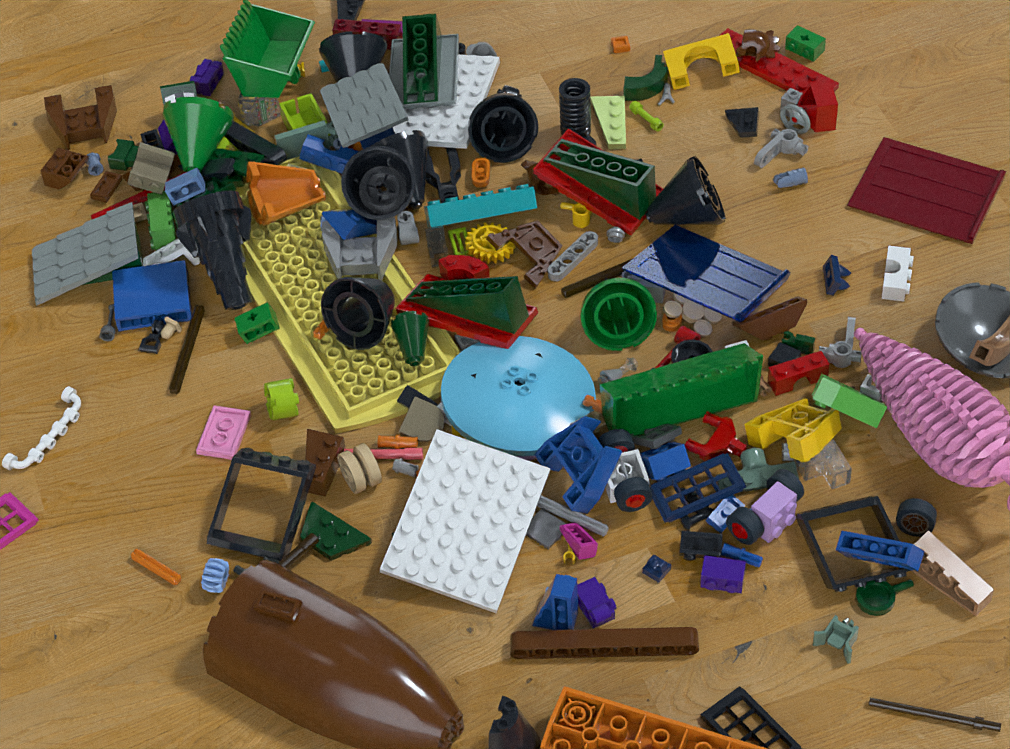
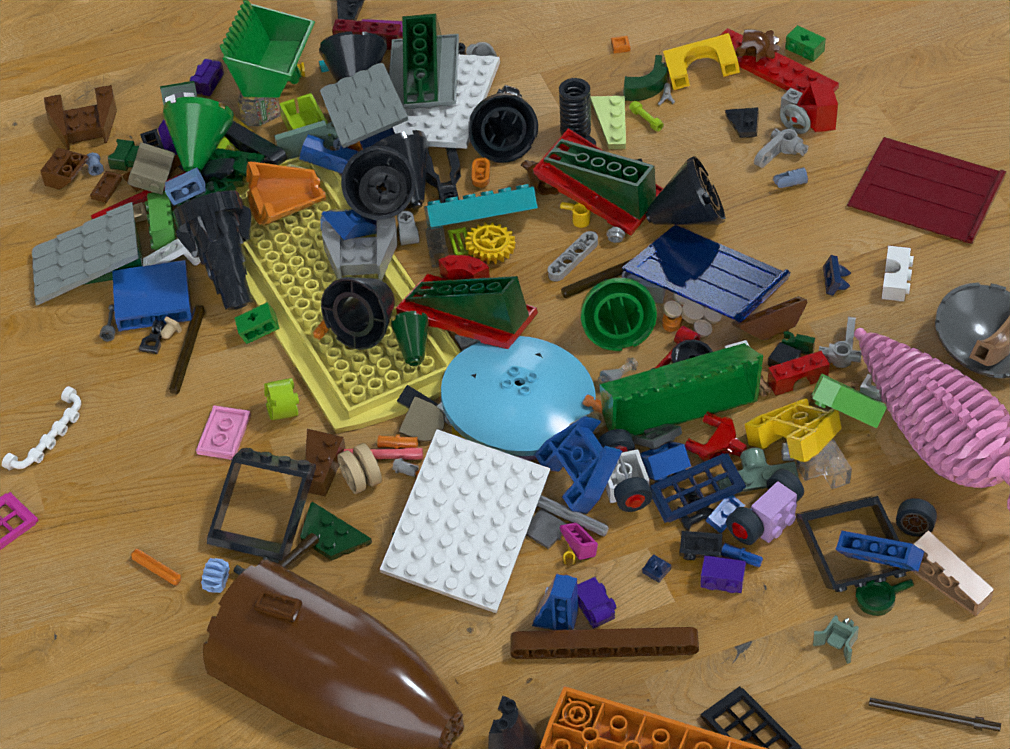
(534, 243): reddish brown wing -> none

